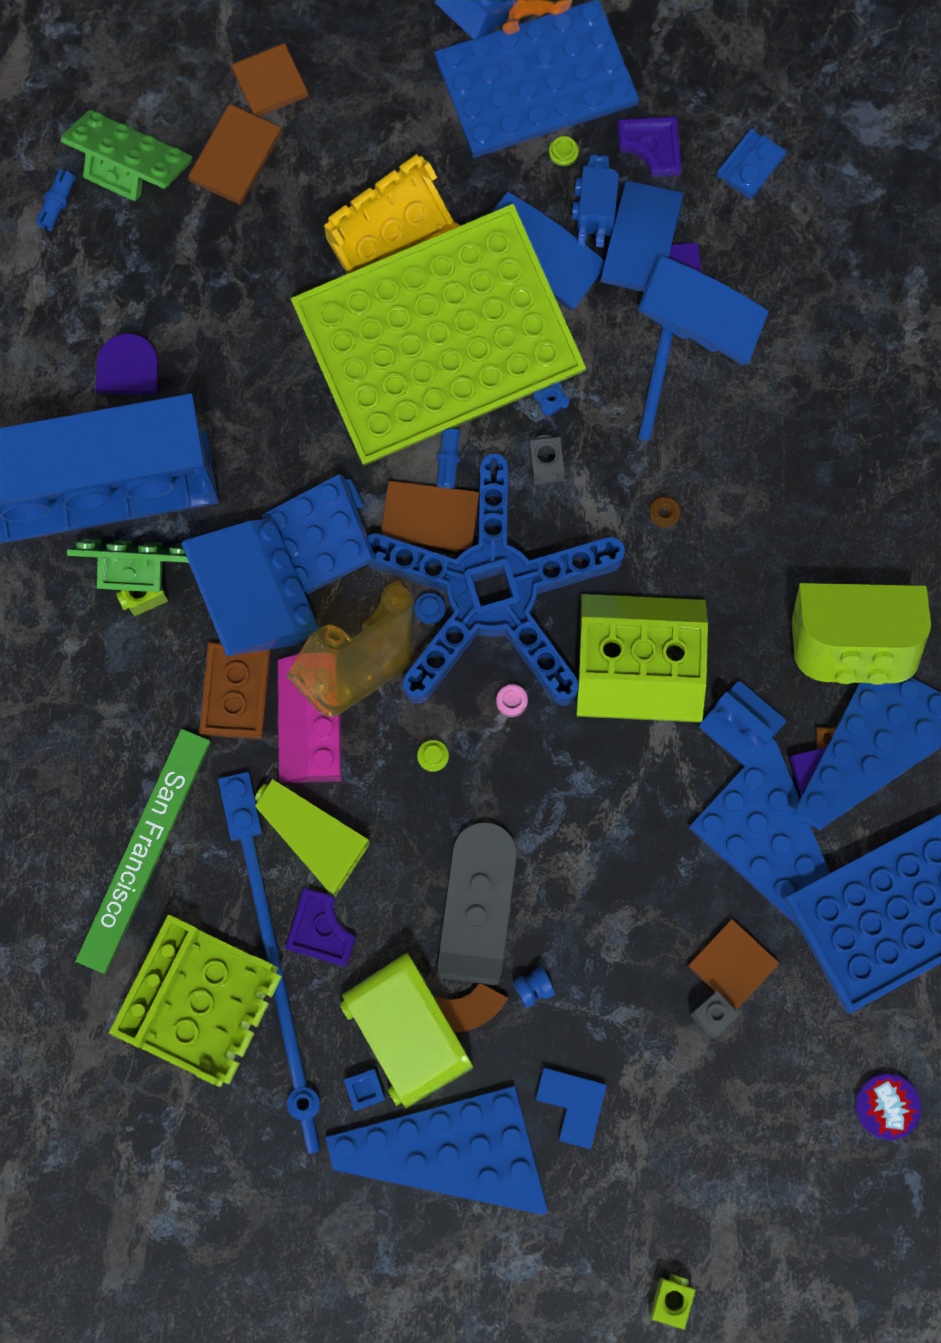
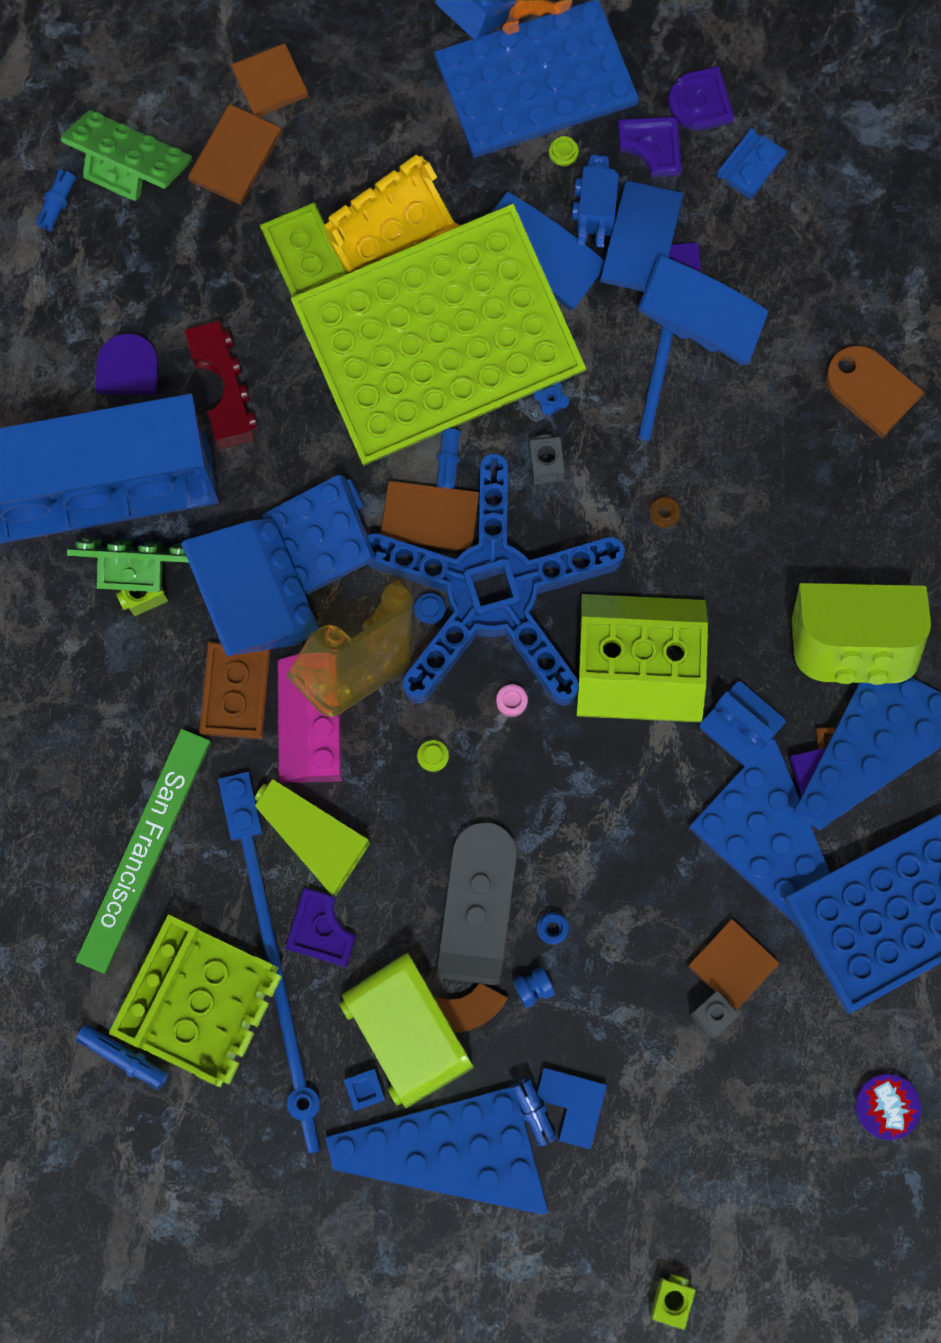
(132, 1063): none -> blue pin
(210, 352): none -> dark red arch
(302, 250): none -> lime tile
(533, 1111): none -> blue pin
(558, 919): none -> blue plate
(700, 100): none -> dark purple tile
(873, 390): none -> dark orange tile

